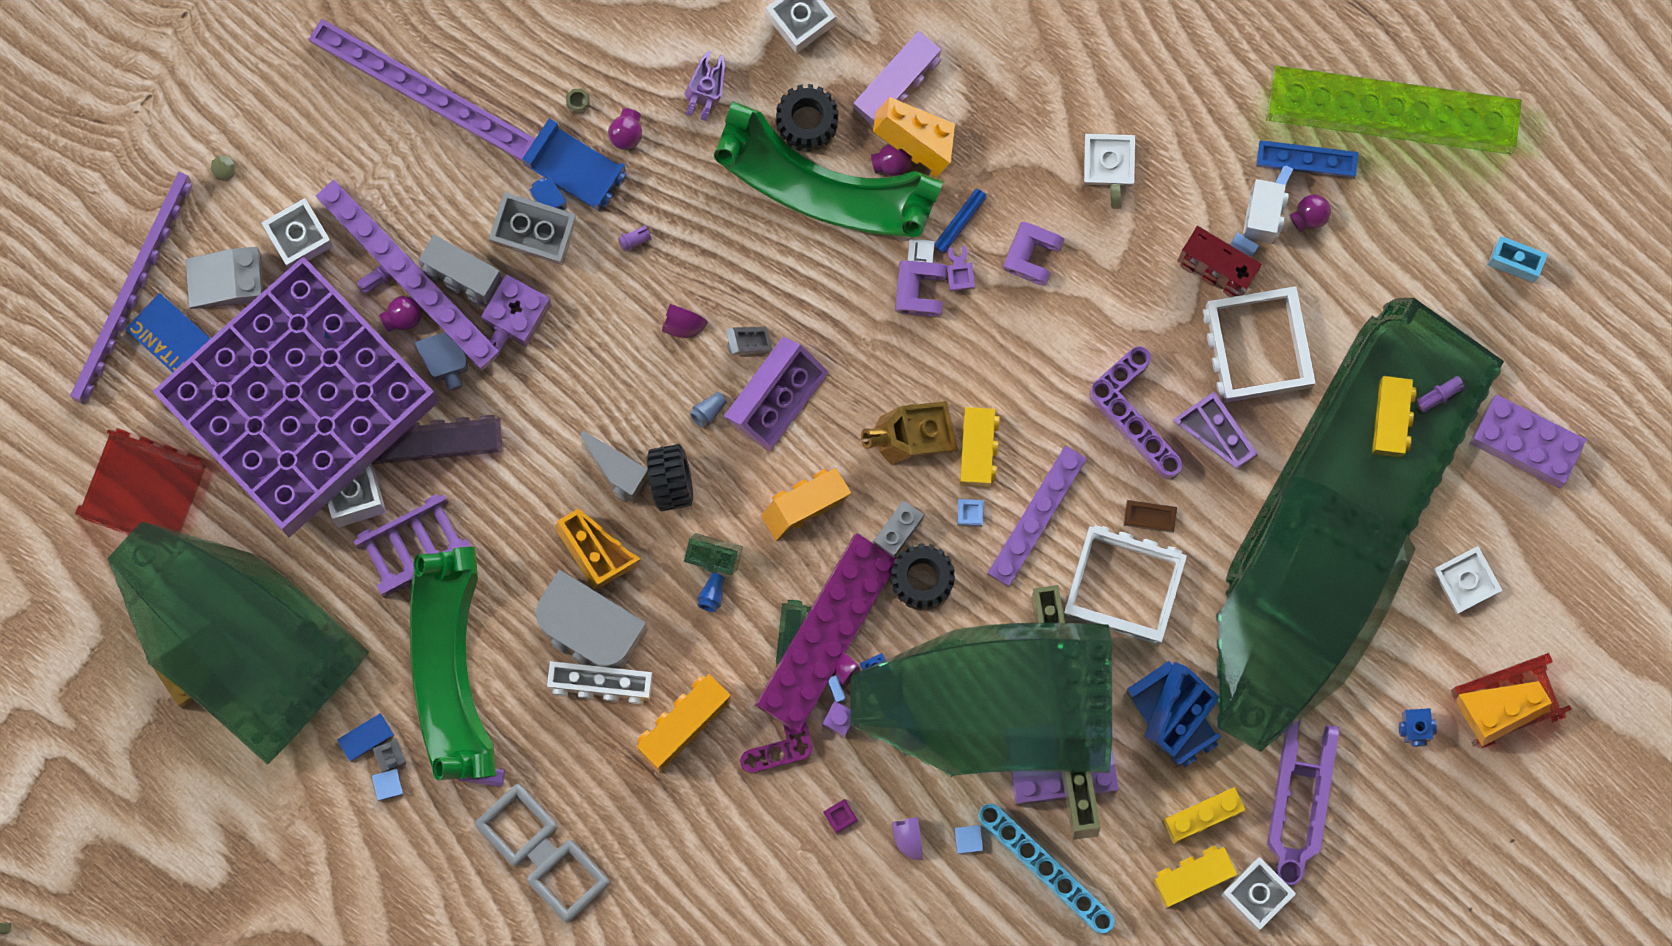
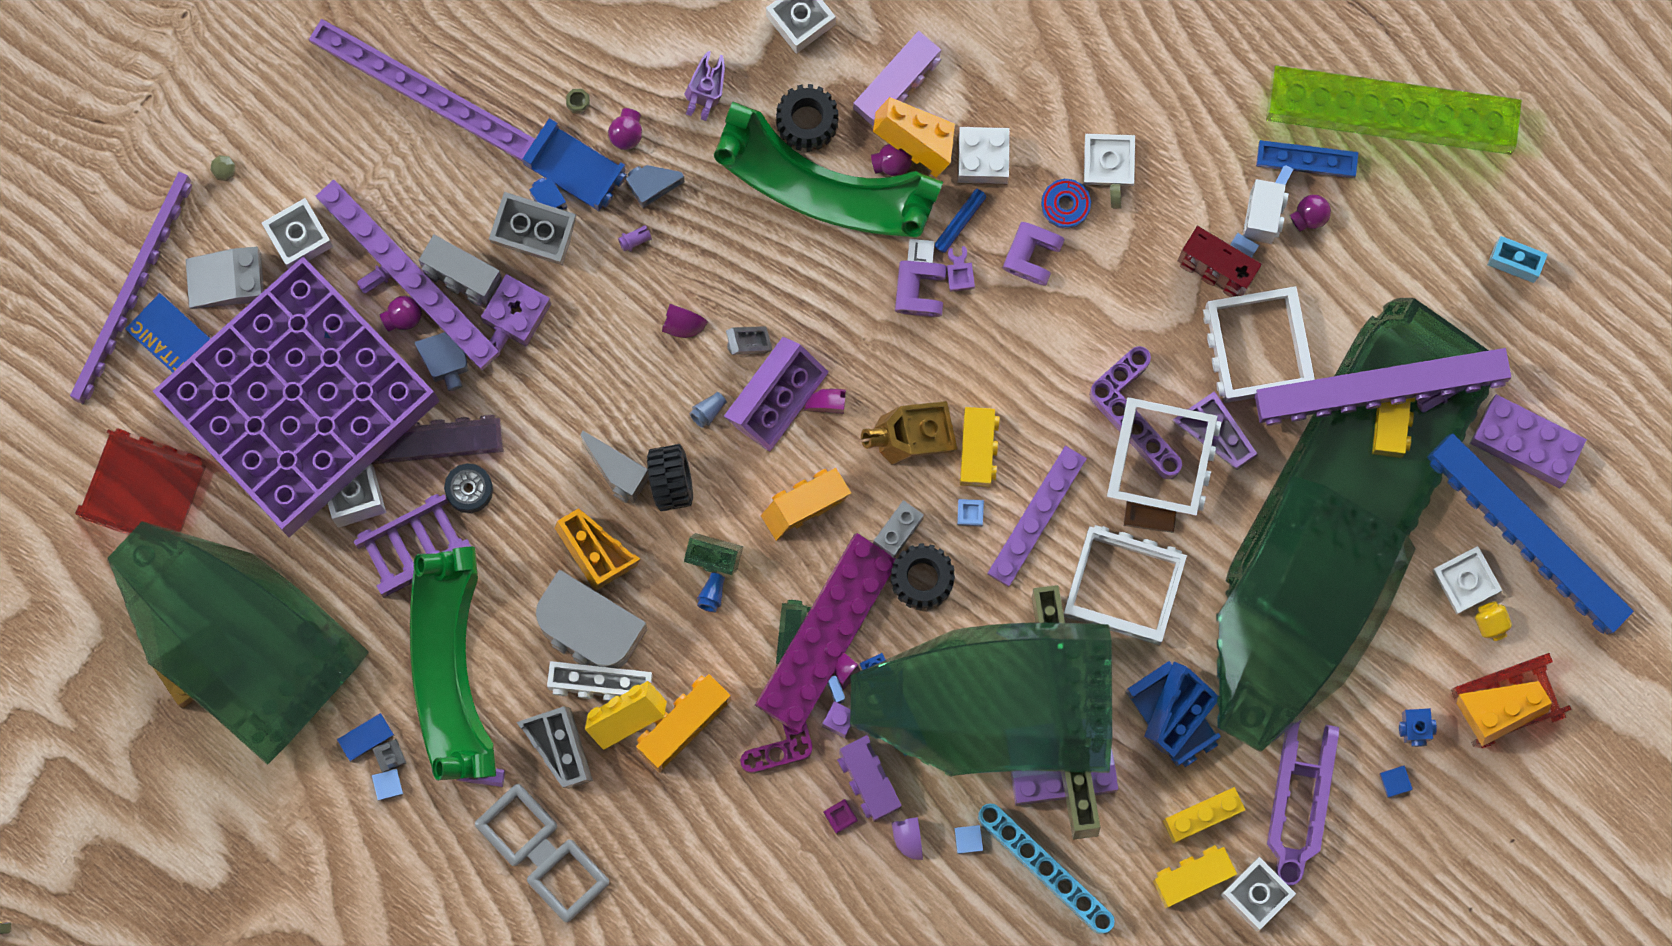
(458, 480): none -> wheel
(559, 744): none -> light grey wedge
(625, 714): none -> yellow brick
(652, 183): none -> sand blue slope
(827, 401): none -> magenta brick
(868, 779): none -> medium lavender wedge
(983, 155): none -> white brick
(1066, 189): none -> blue tile
(1207, 455): none -> white window
(1382, 386): none -> medium lavender brick
(1395, 781): none -> blue tile
(1493, 621): none -> yellow head
(1529, 534): none -> blue brick

